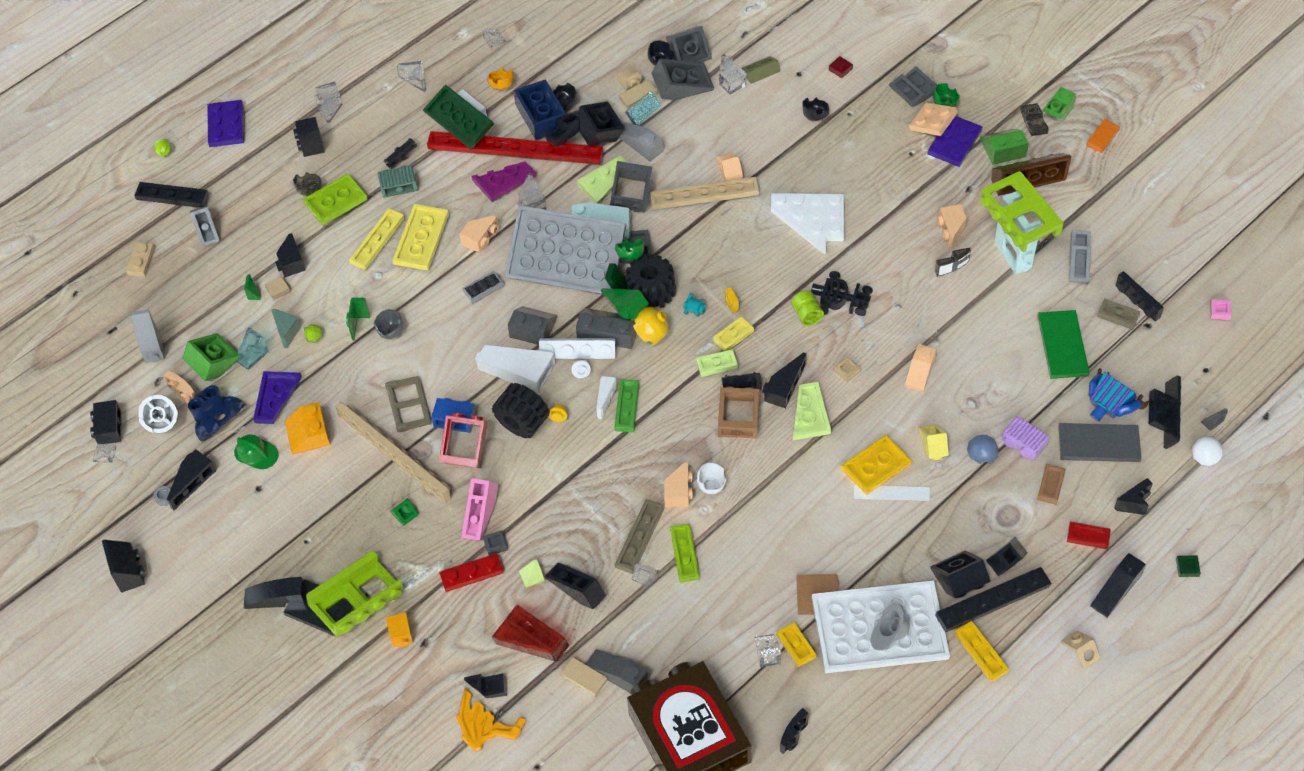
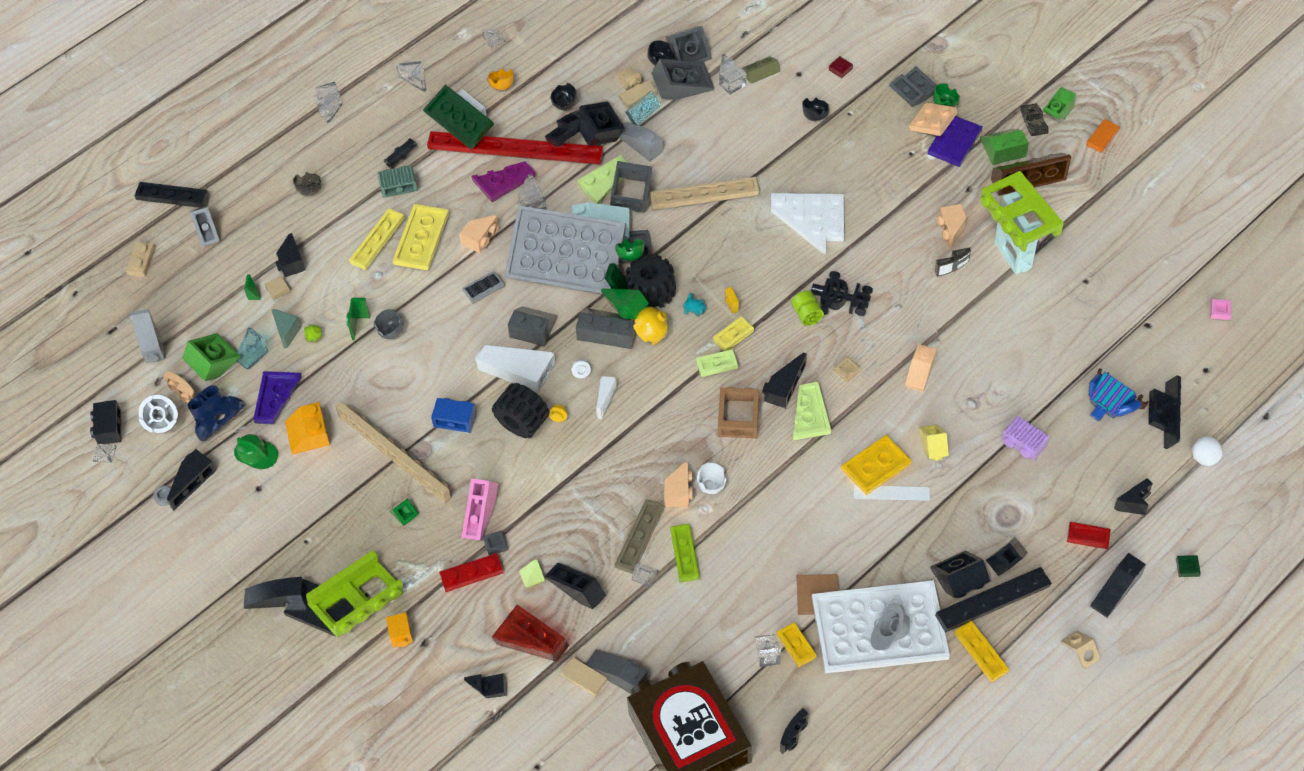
(124, 564): black slope -> none
(162, 147): lime plate -> none
(225, 123): dark purple plate -> none
(309, 137): black brick -> none
(335, 199): lime plate -> none
(395, 406): dark tan window -> none
(447, 437): window -> none
(478, 725): light orange animal -> none
(538, 108): dark blue slope -> none
(579, 347): white plate -> none
(626, 405): bright green tile -> none
(729, 167): light nougat slope -> none
(750, 380): black hinge -> none
(983, 449): sand blue hair -> none
(1051, 484): medium nougat tile -> none
(1063, 344): green tile -> none
(1079, 256): light grey slope -> none
(1099, 442): dark grey tile -> none
(1118, 314): dark tan plate -> none
(1139, 296): black plate -> none
(1214, 420): dark grey slope -> none

